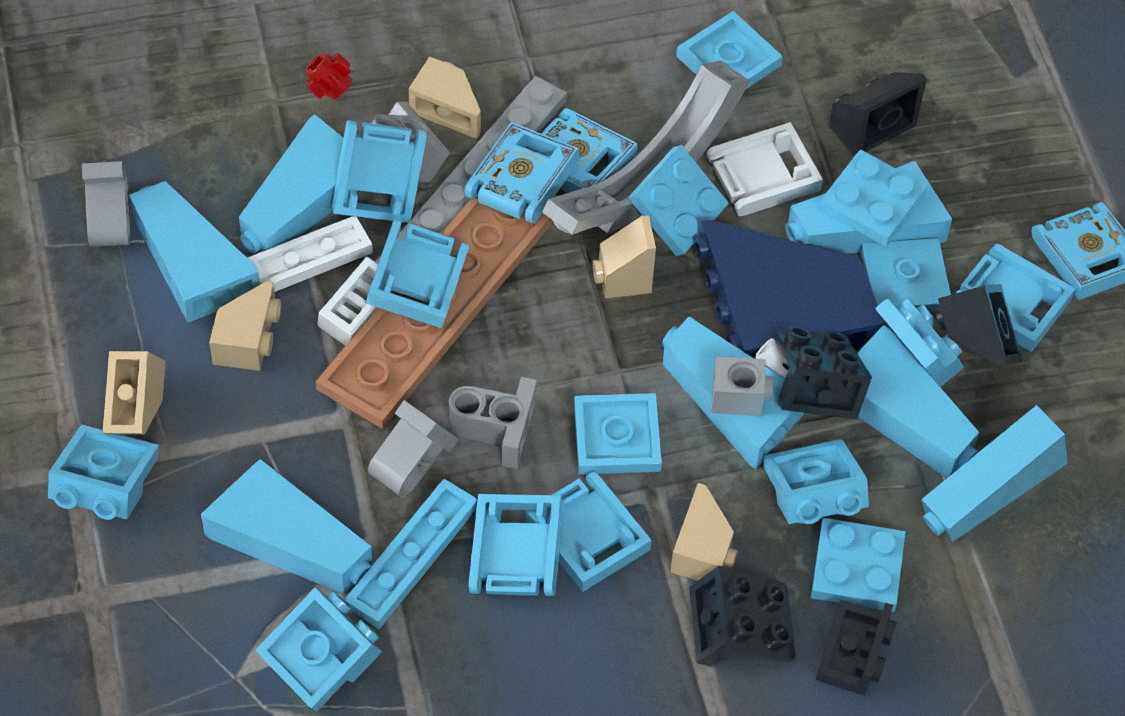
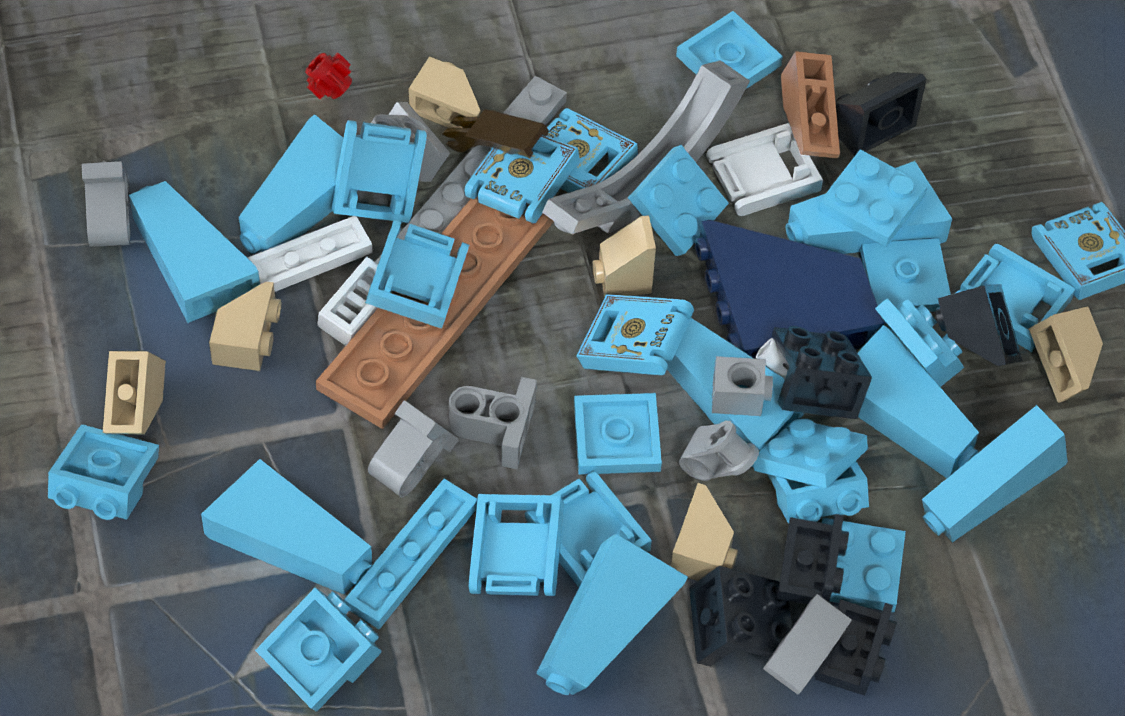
(497, 131): none -> dark brown arm
(609, 609): none -> medium azure slope
(639, 332): none -> medium azure container
(717, 452): none -> light grey piece
(807, 644): none -> light grey slope
(811, 103): none -> nougat slope
(811, 453): none -> medium azure plate
(812, 560): none -> black bracket
(1068, 350): none -> tan slope

